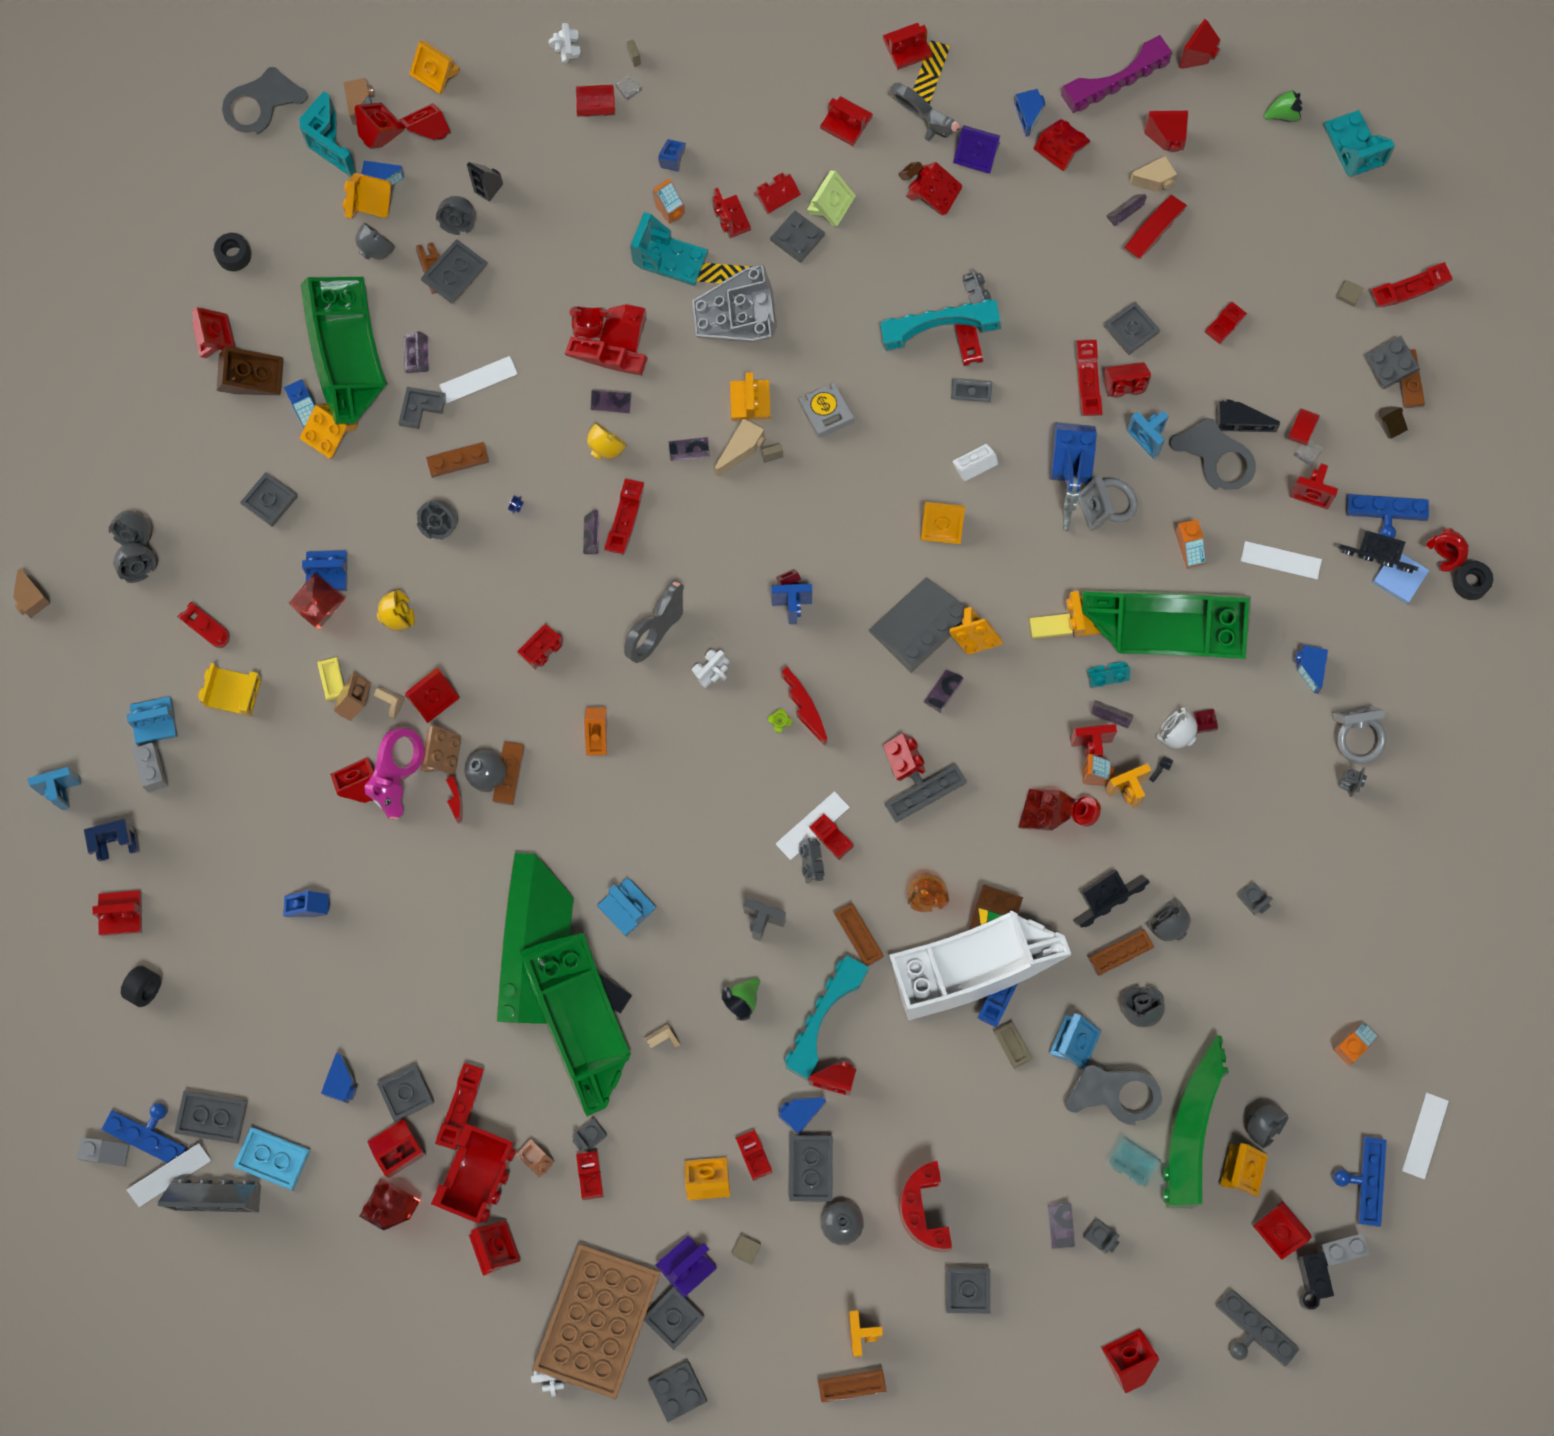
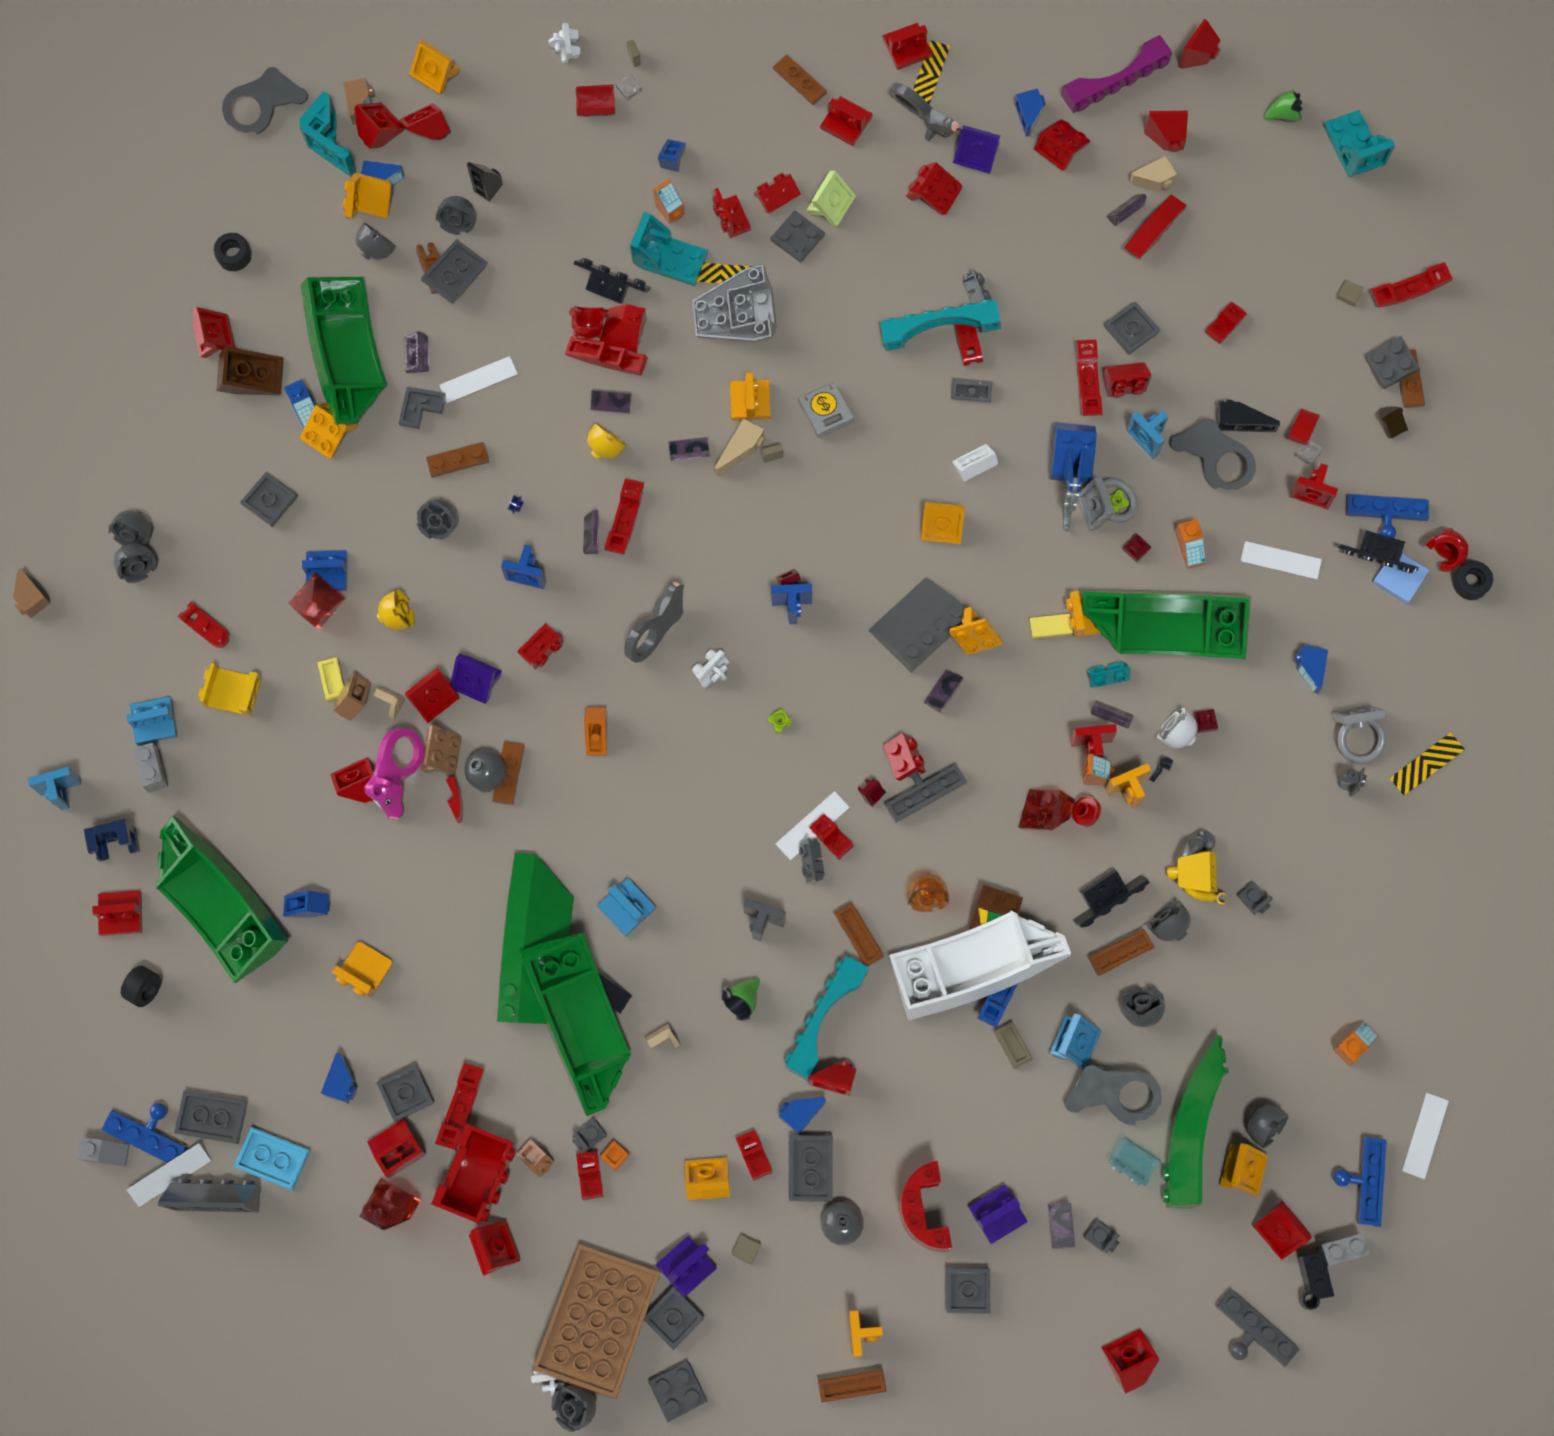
(216, 901): none -> green slope
(363, 970): none -> light orange bracket
(474, 678): none -> dark purple bracket
(525, 571): none -> blue bracket
(573, 1407): none -> dark grey cylinder
(607, 283): none -> black bracket
(614, 1155): none -> orange tile
(799, 79): none -> dark orange plate
(807, 713): red slope -> none
(872, 792): none -> dark red tile
(910, 170): reddish brown tile -> none
(998, 1214): none -> dark purple bracket
(1122, 501): none -> lime plate
(1137, 548): none -> dark red tile
(1198, 871): none -> yellow torso
(1427, 764): none -> sticker

